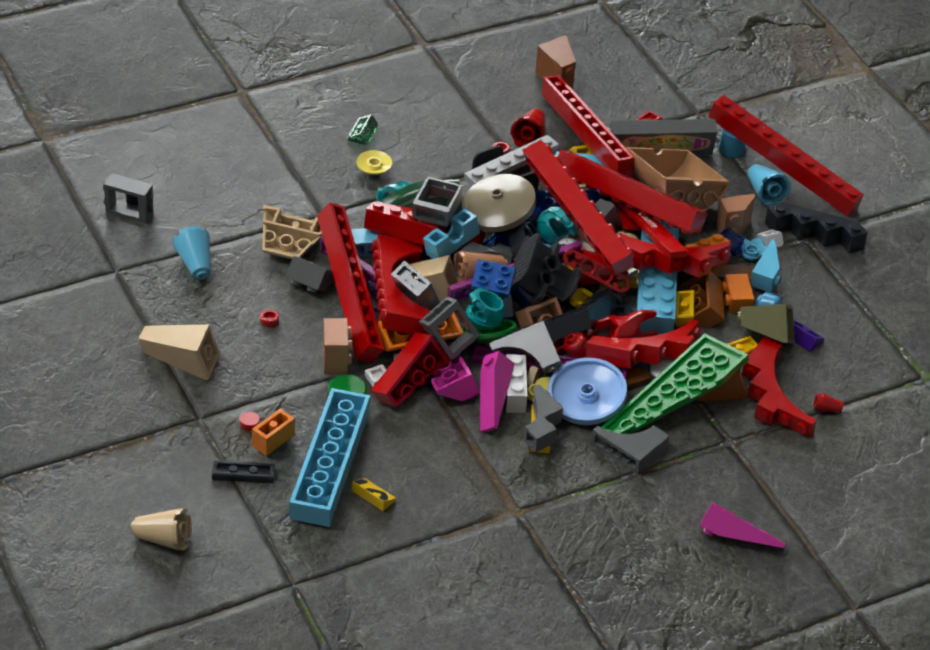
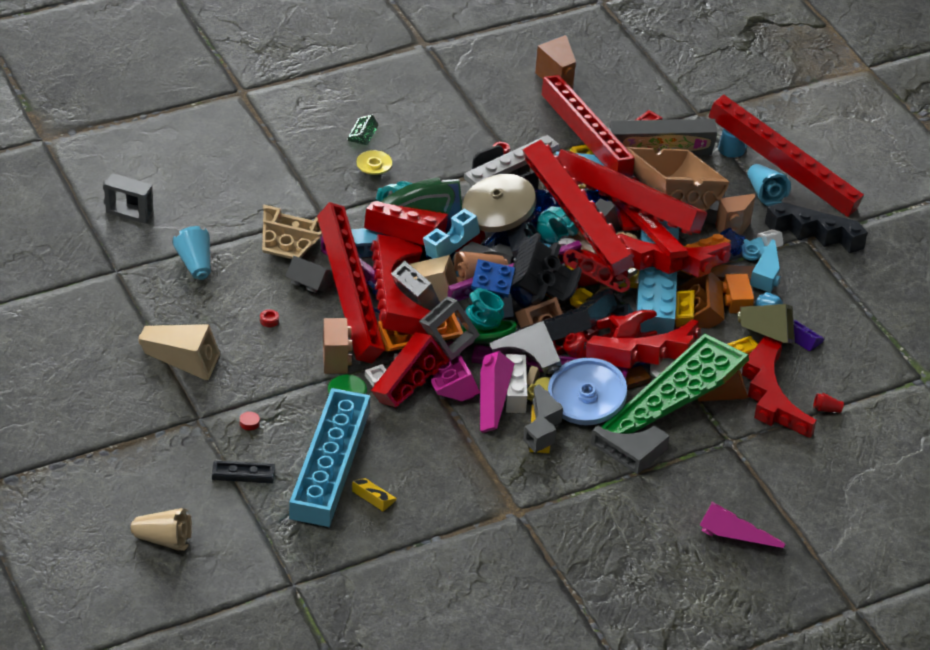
(273, 432): orange brick -> none
(432, 212): dark grey window -> none
(528, 127): red cone -> none

